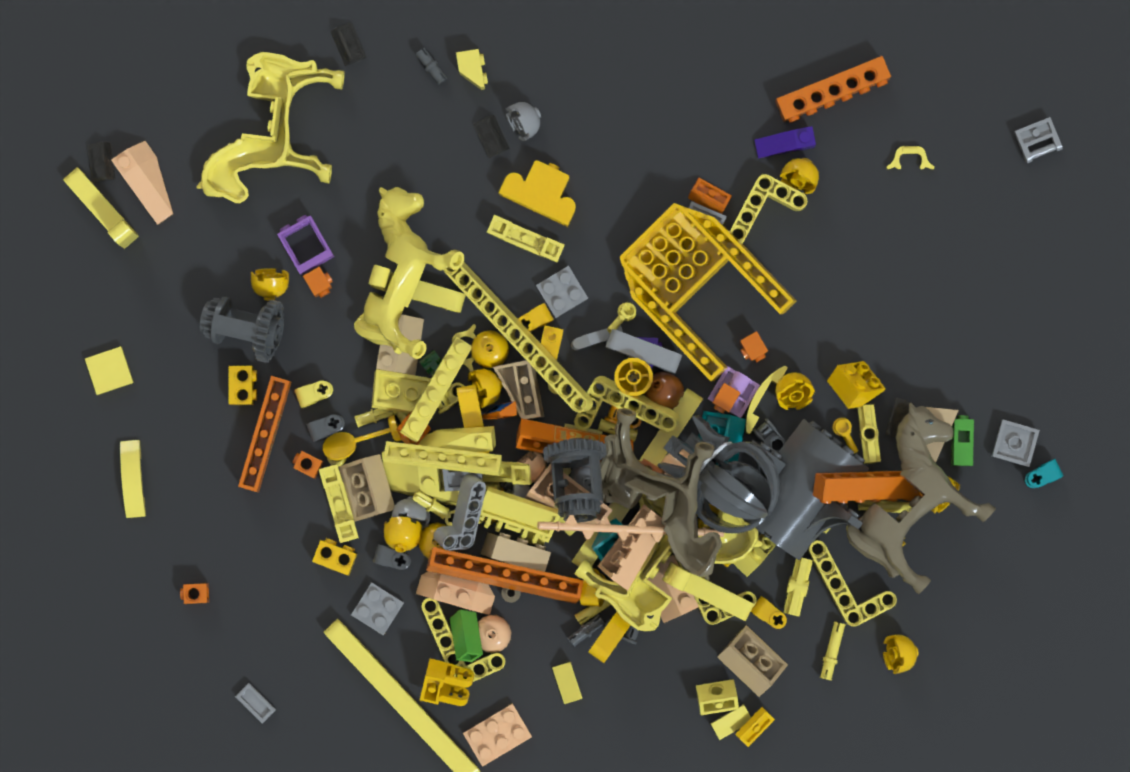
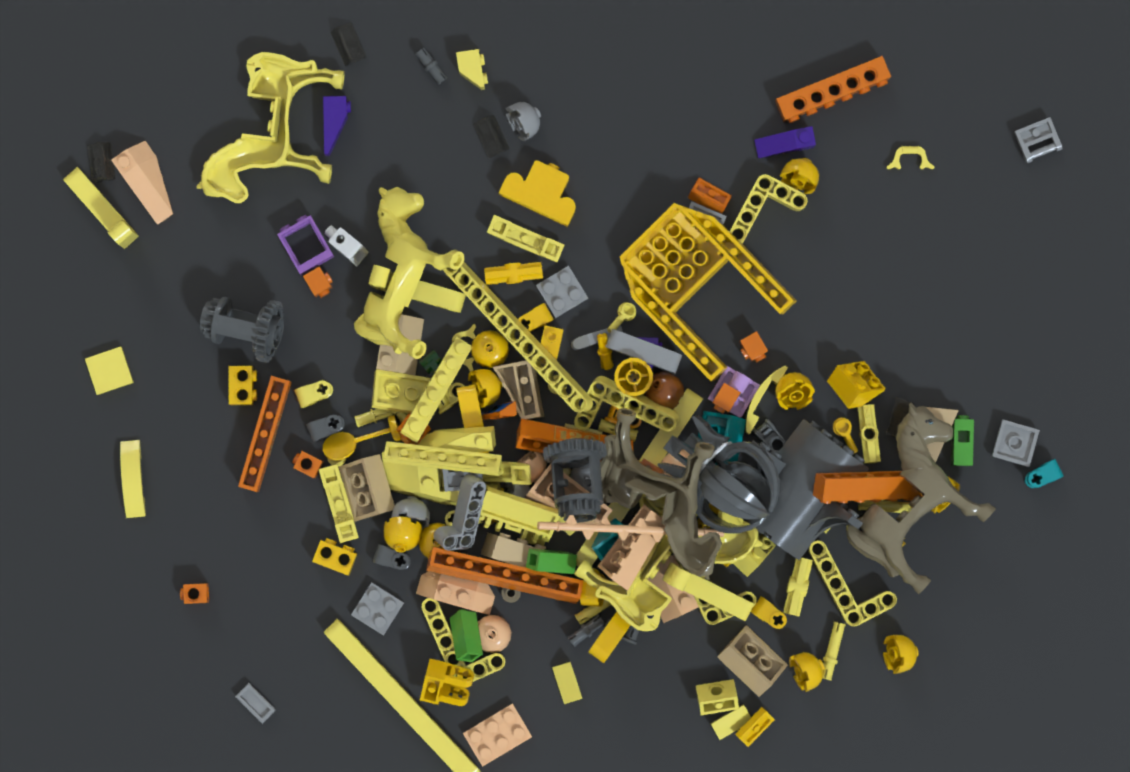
(269, 283): yellow cylinder -> none
(335, 116): none -> dark purple slope
(349, 248): none -> white torso
(431, 504): light yellow axle -> none
(513, 273): none -> yellow piece
(551, 561): none -> bright green brick
(604, 353): none -> yellow axle
(807, 670): none -> yellow cylinder

